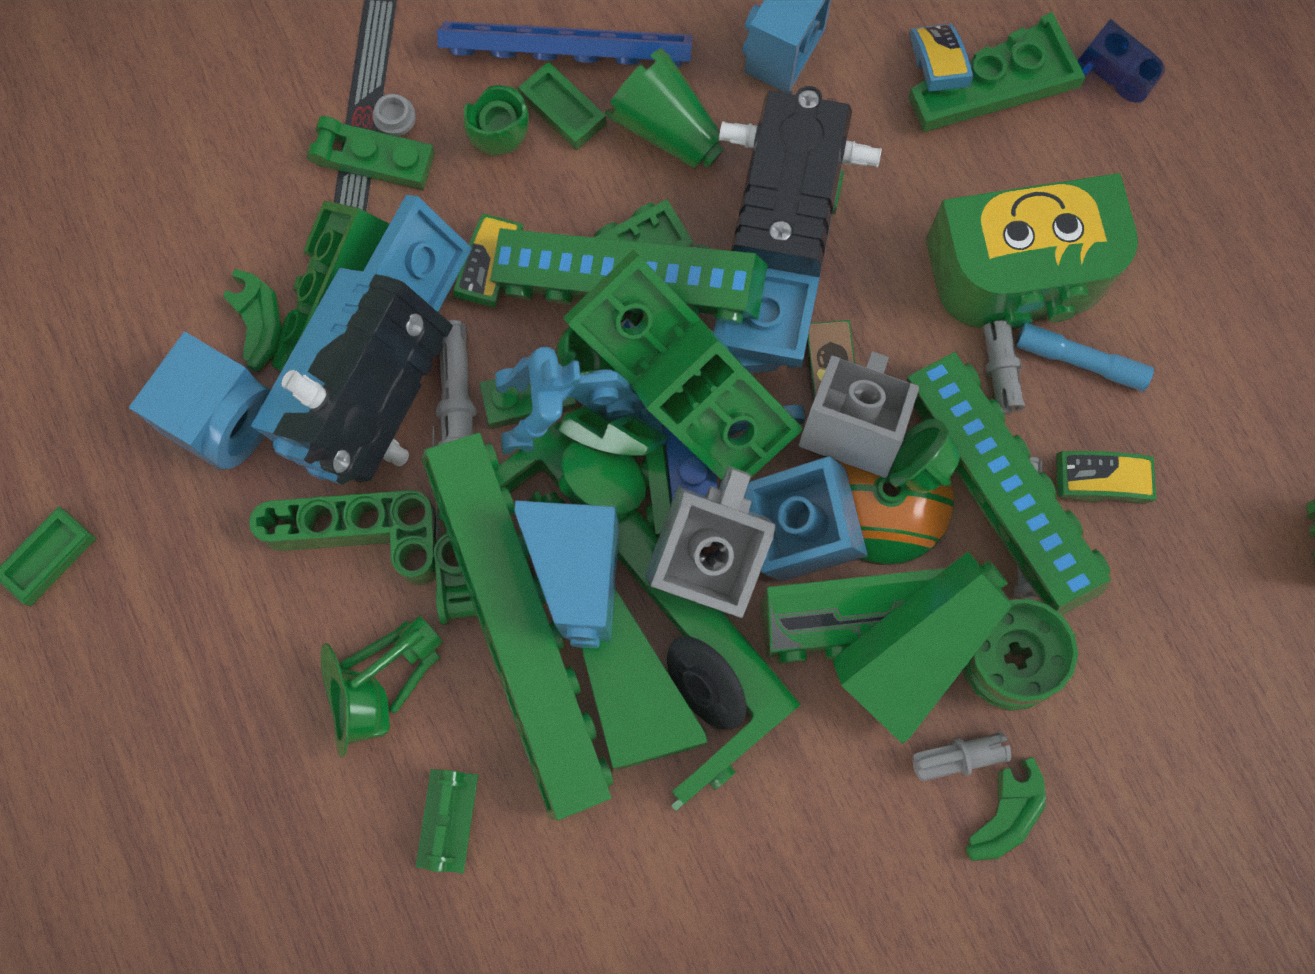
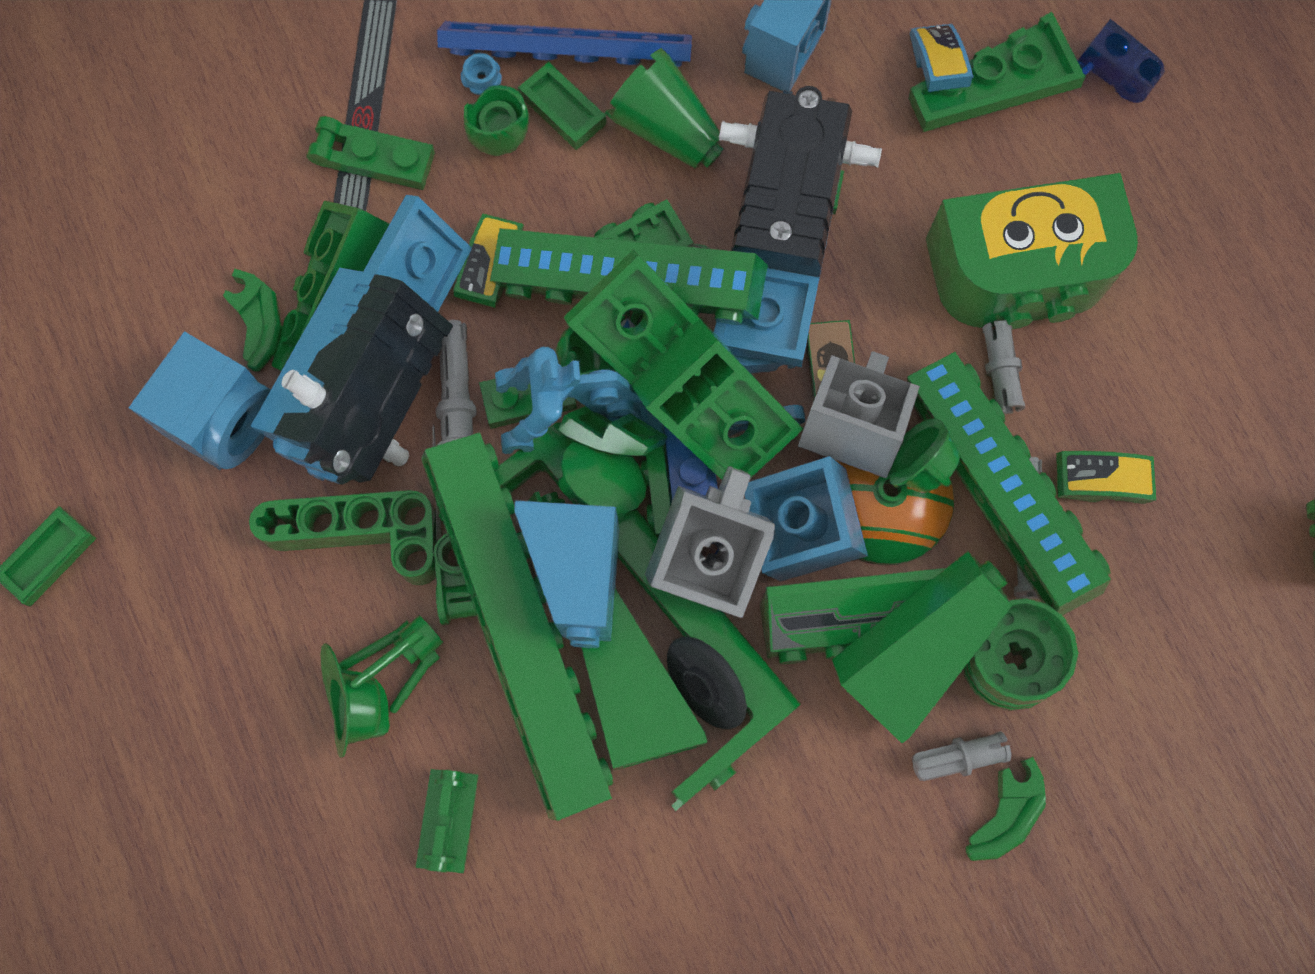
(394, 115): light grey plate -> none
(477, 65): none -> dark azure plate
(1110, 366): dark azure piece -> none

